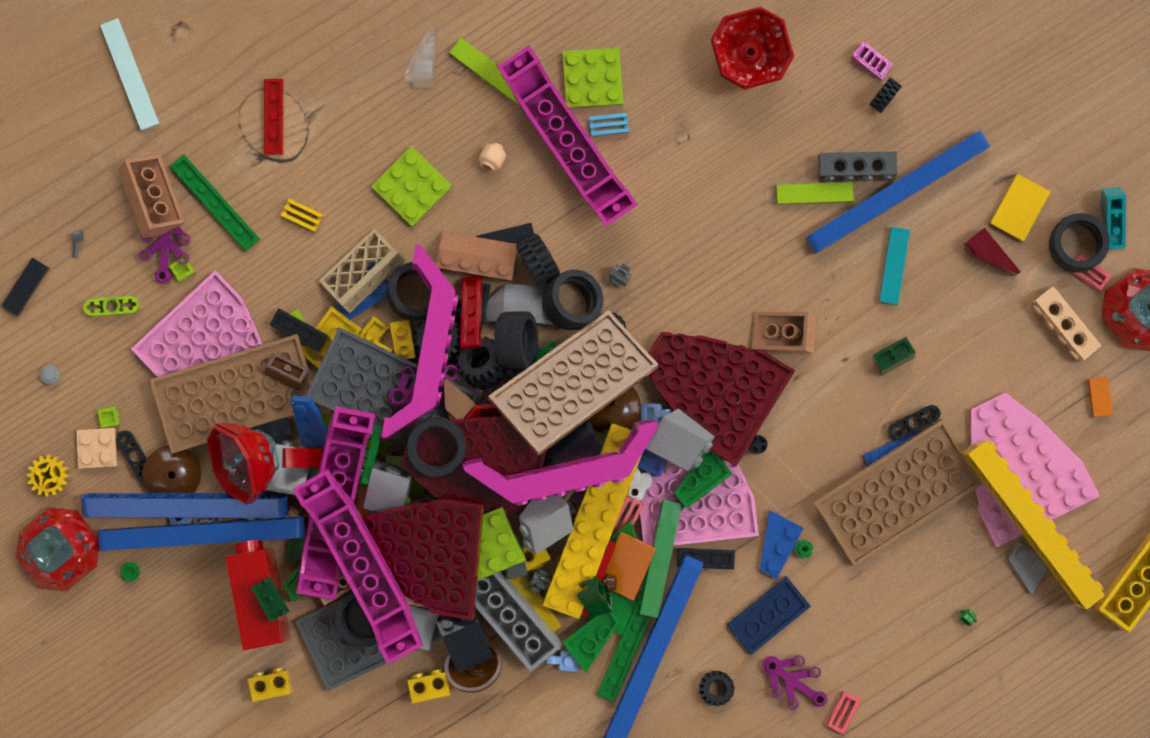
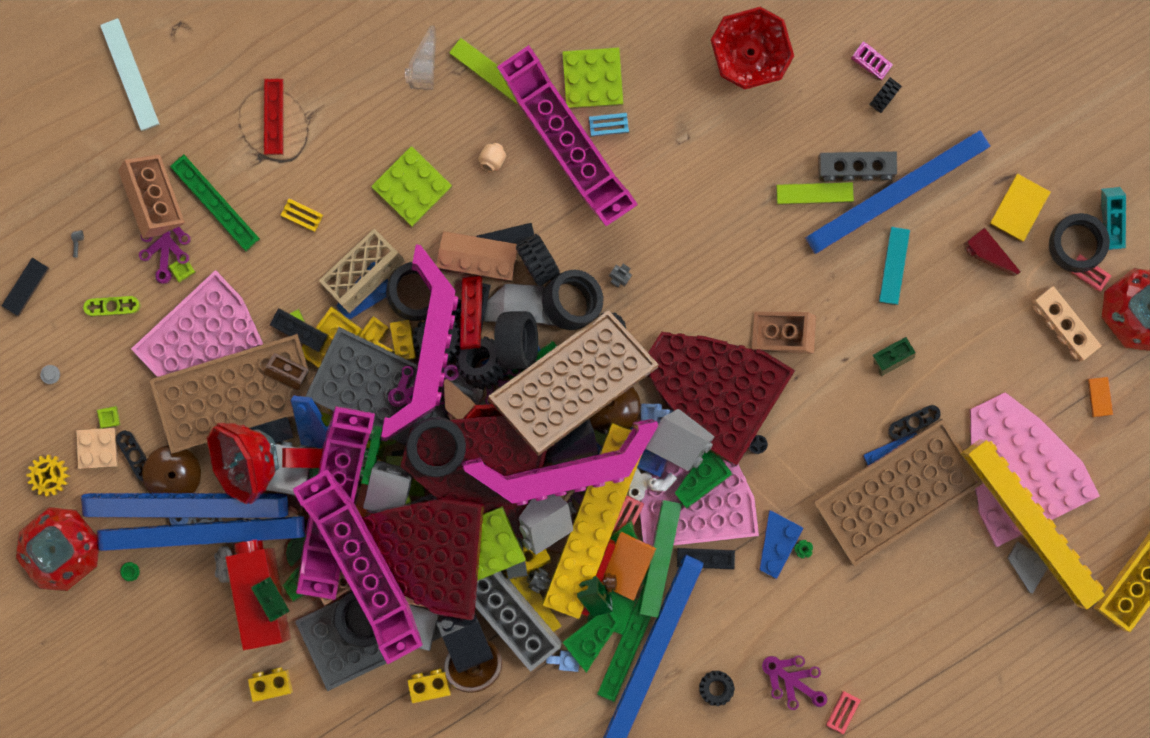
(221, 566): none -> light grey wheel
(662, 484): none -> white arm
(768, 615): dark blue tile -> none
(967, 617): green plate -> none

